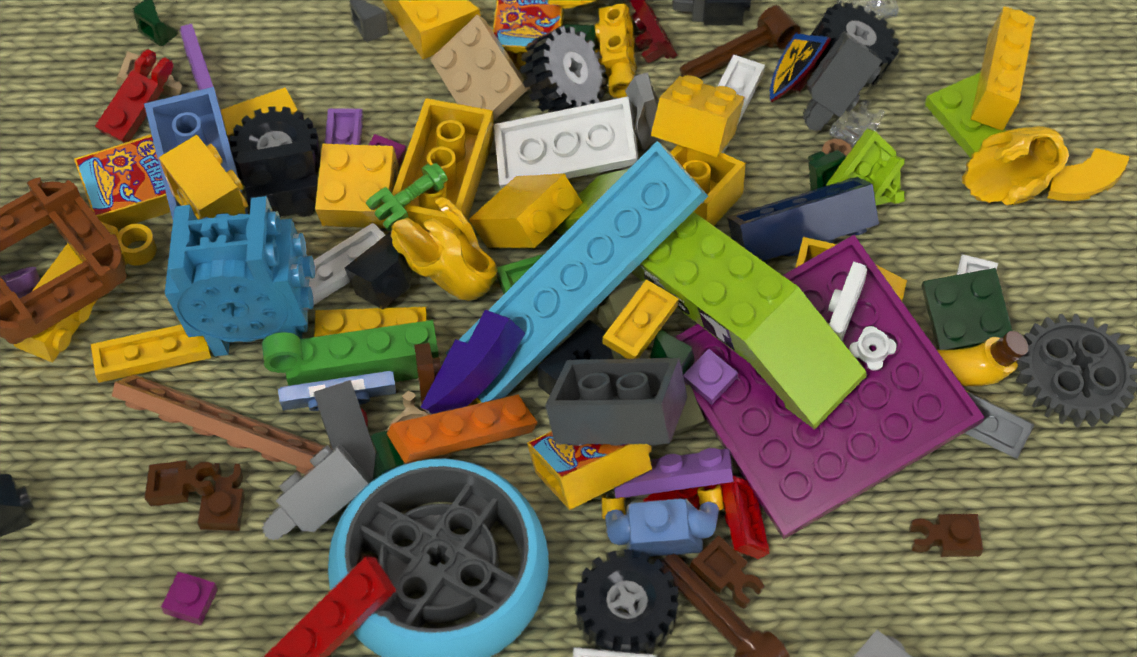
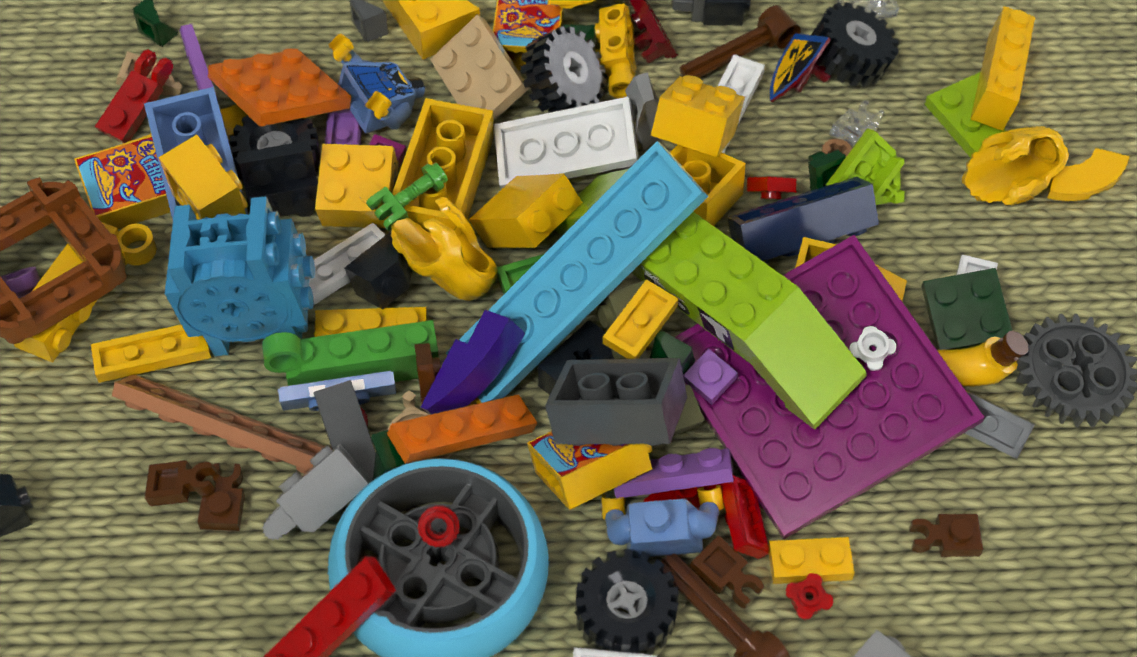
(189, 598): magenta plate -> none
(278, 87): none -> orange plate
(377, 89): none -> torso
(434, 538): none -> red plate
(771, 187): none -> red plate
(797, 558): none -> yellow plate
(807, 608): none -> red plate
(839, 80): dark grey hinge -> none
(845, 301): white plate -> none

